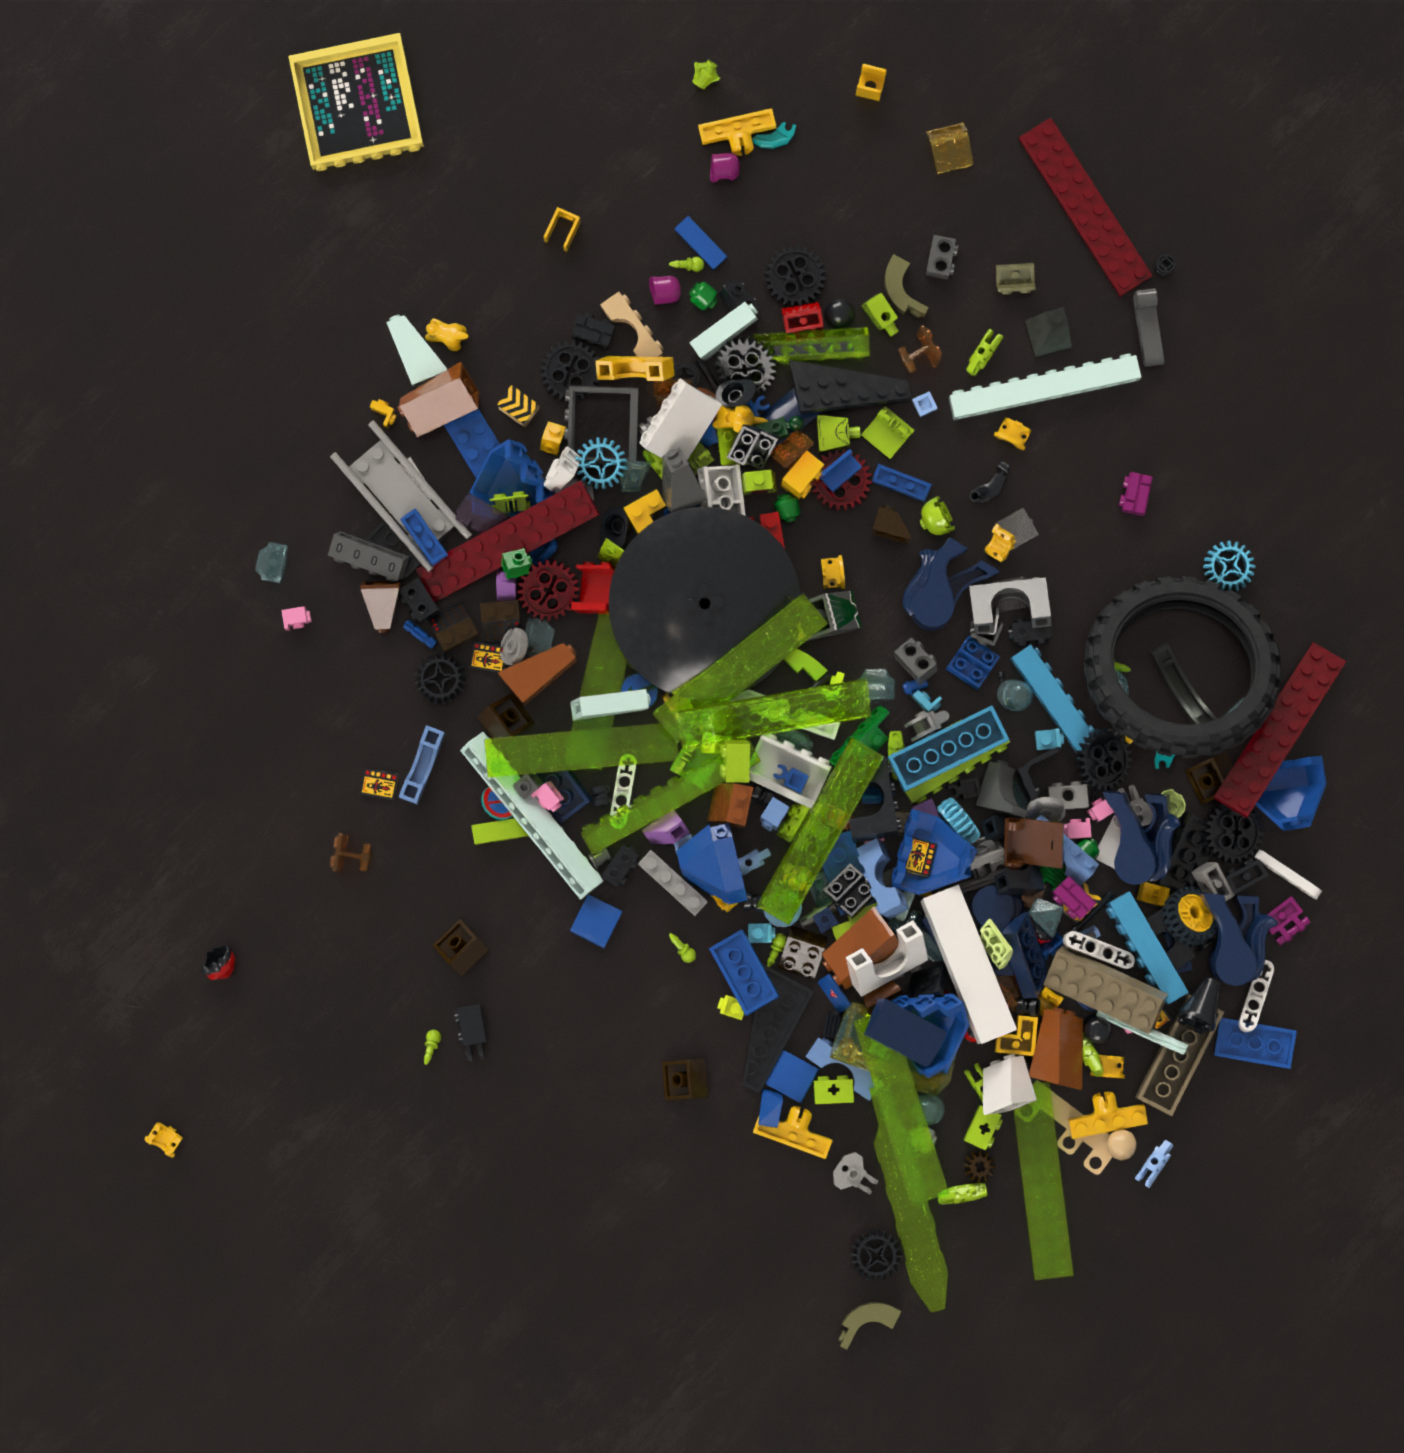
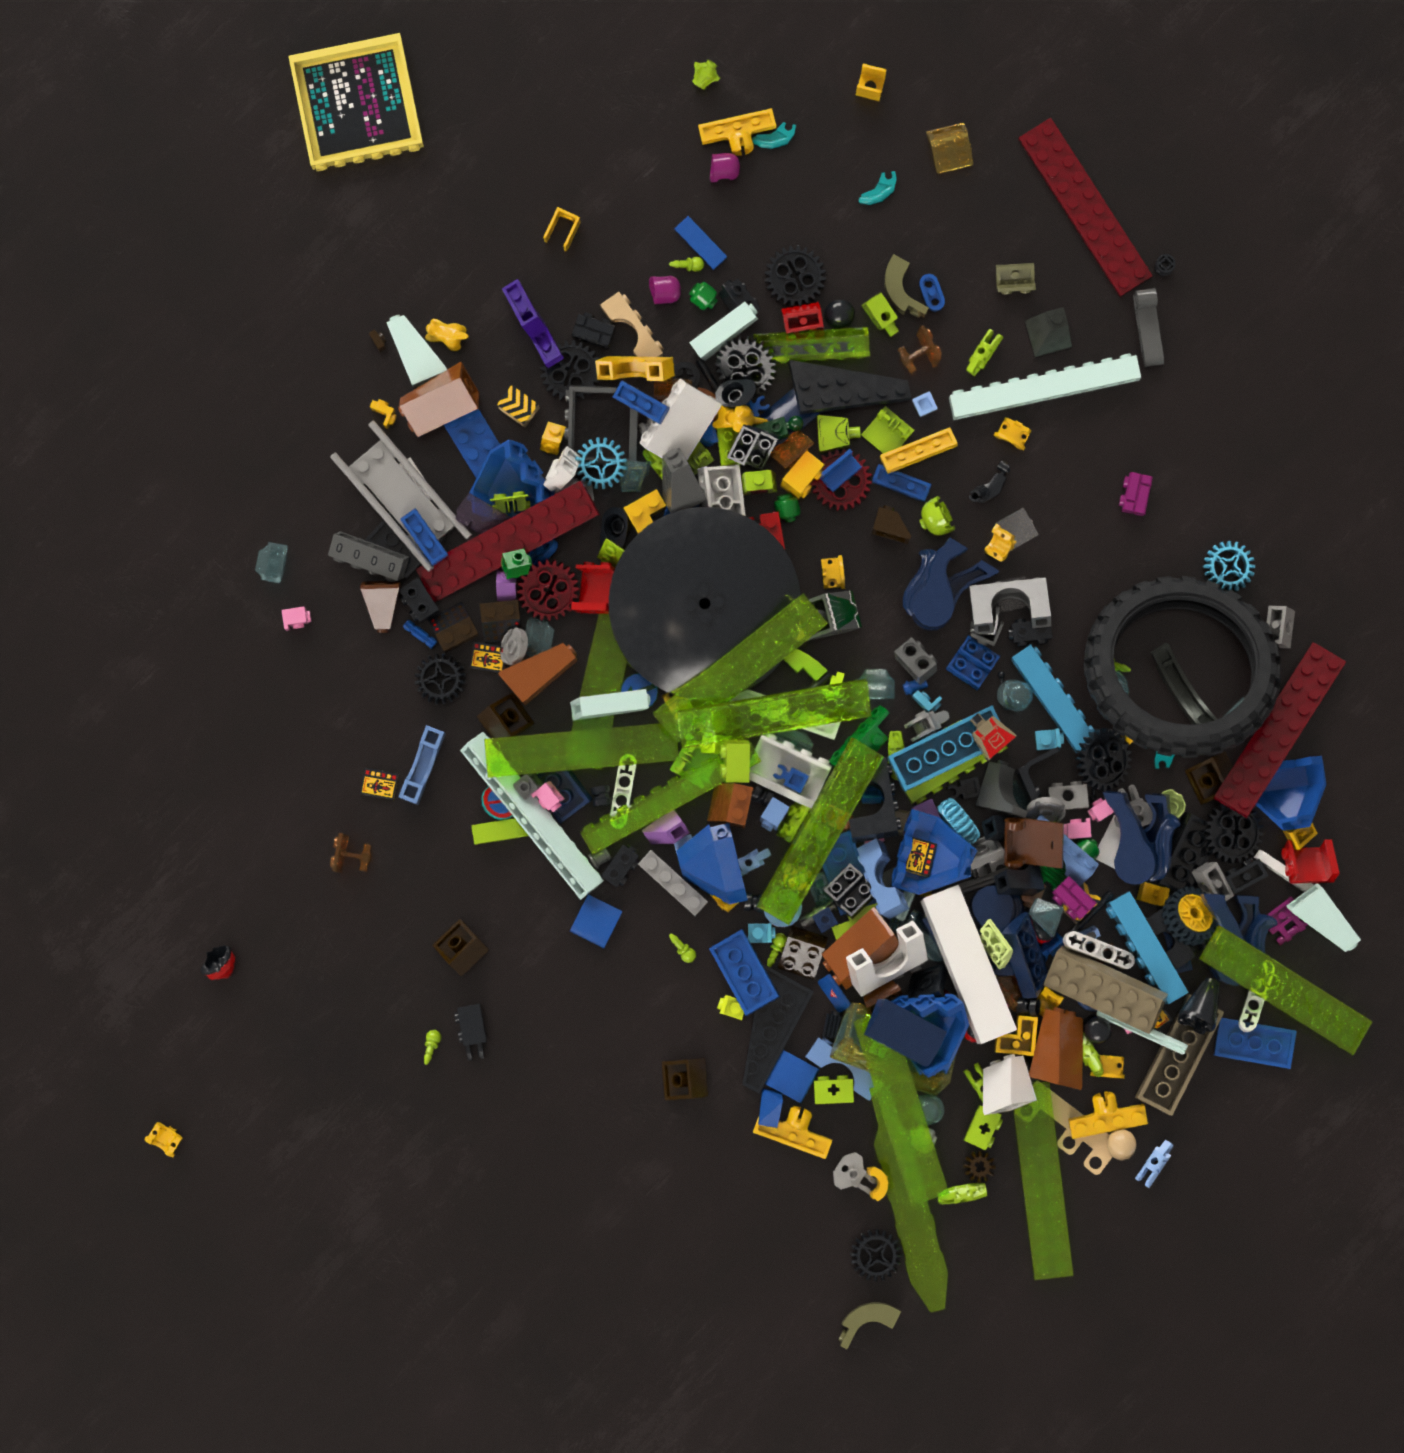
(378, 339): none -> dark brown plate
(532, 323): none -> dark purple bracket
(641, 402): none -> blue tile
(882, 190): none -> teal piece
(882, 1183): none -> yellow piece
(918, 450): none -> yellow plate
(932, 293): none -> blue plate
(937, 256): dark grey brick -> none
(990, 735): none -> torso
(1281, 623): none -> light grey brick
(1285, 990): none -> clear neon green plate
(1301, 836): none -> yellow slope
(1310, 863): none -> red panel
(1322, 914): none -> light aqua slope

